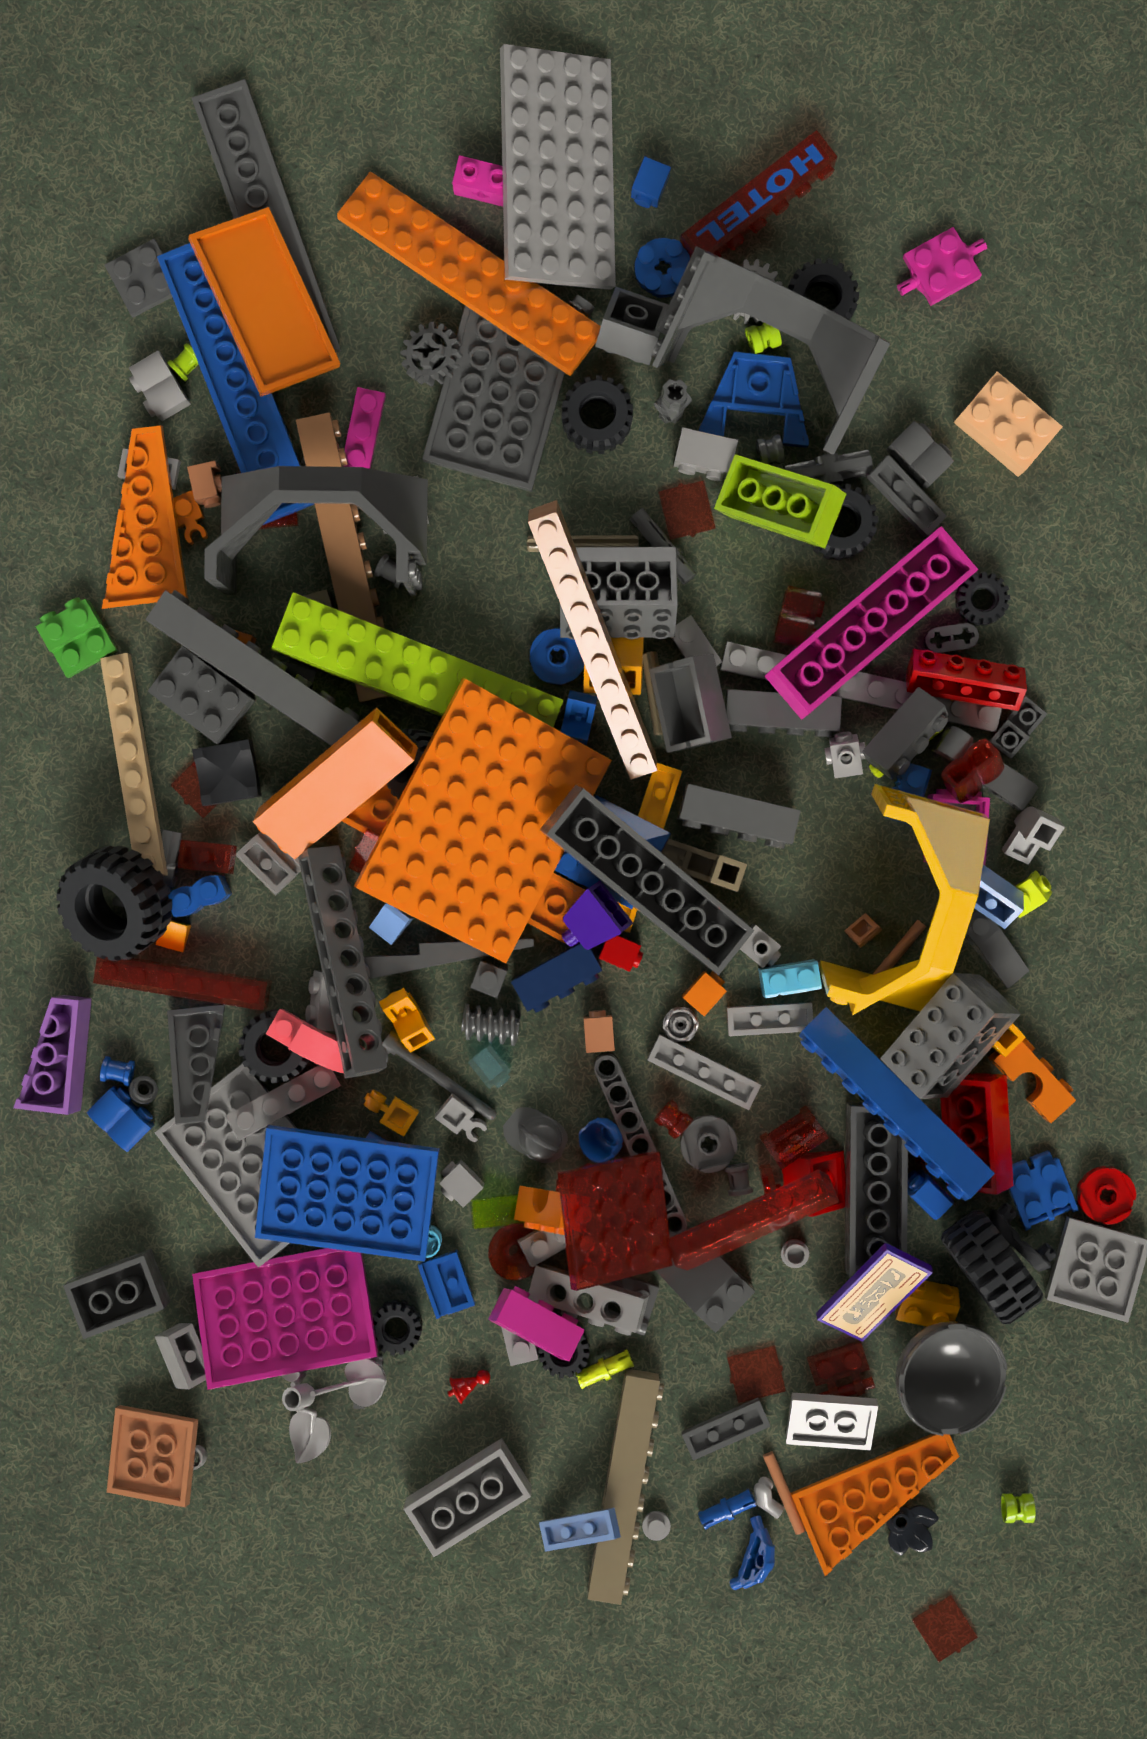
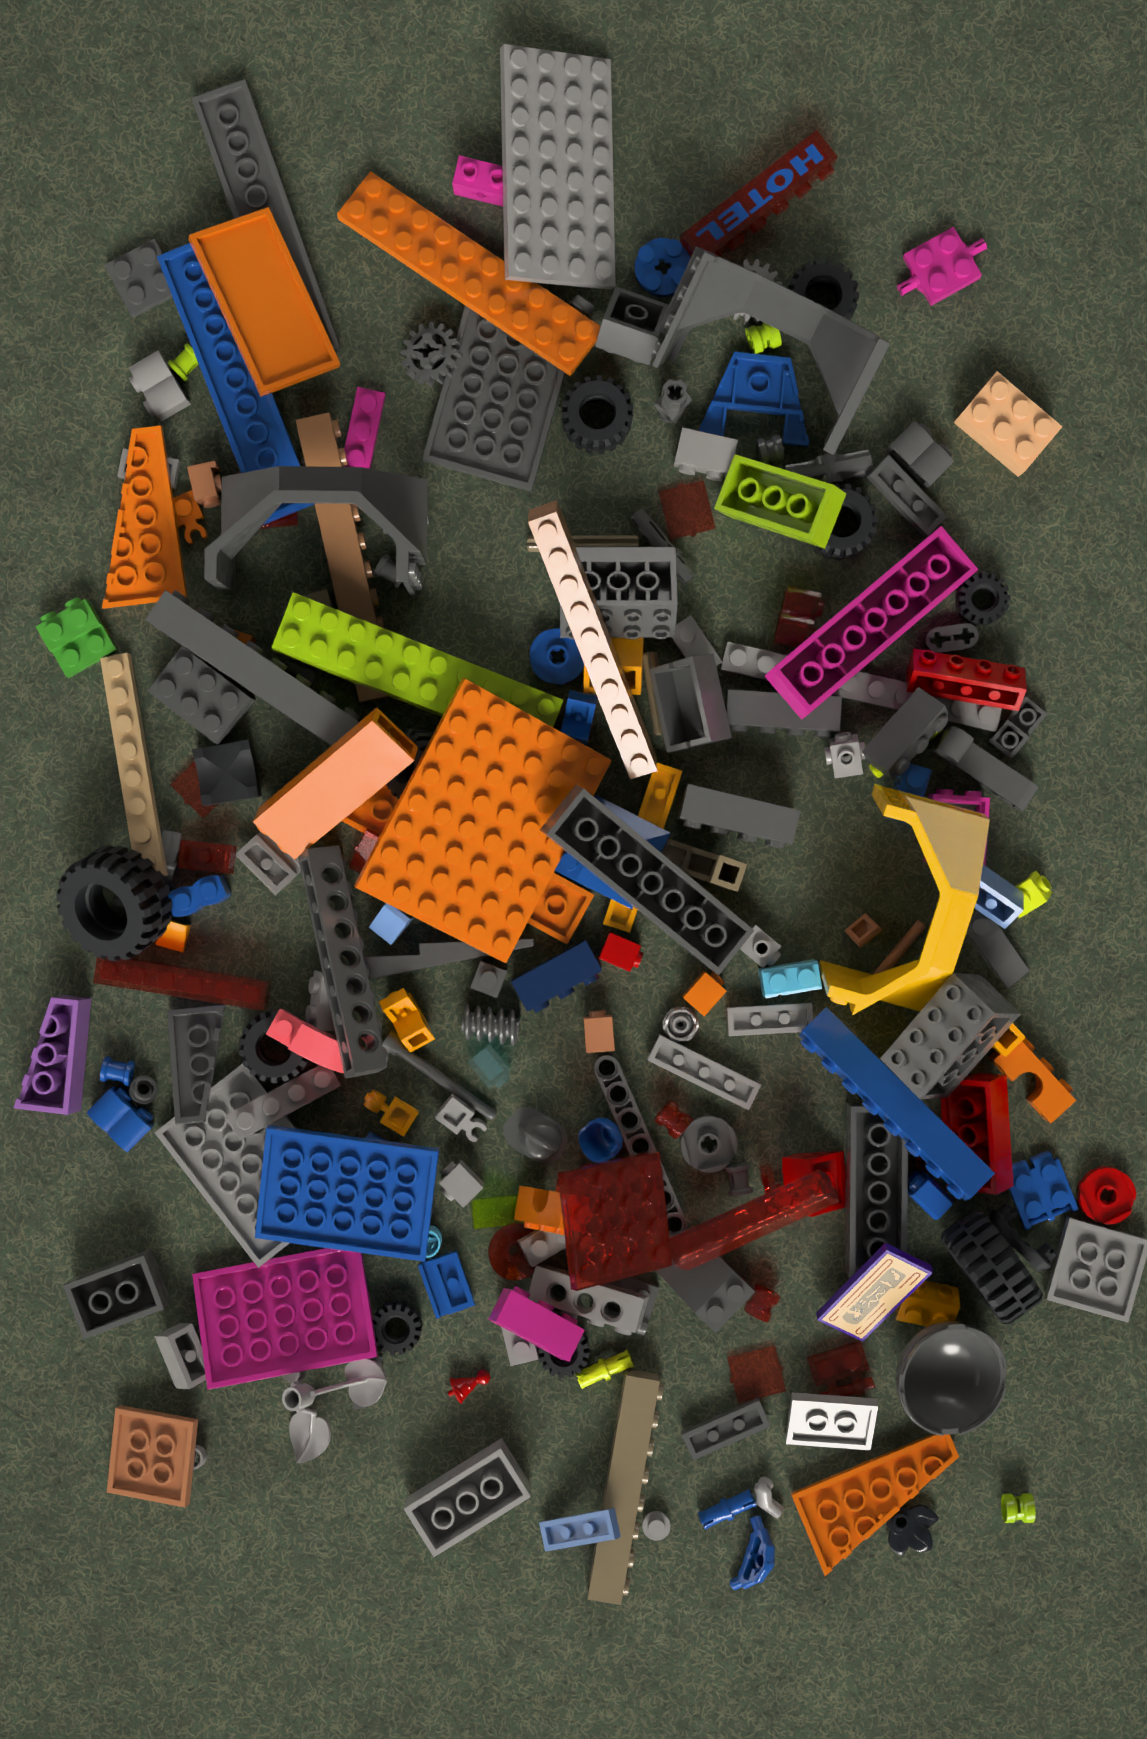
(594, 918): dark purple torso -> none
(650, 183): blue brick -> none
(762, 1303): none -> clear red wheel
(784, 1492): nougat bar -> none
(794, 1138): clear red plate -> none
(794, 1253): light grey plate -> none
(944, 1628): clear red piece -> none
(978, 767): clear red brick -> none
(1032, 831): light grey brick -> none

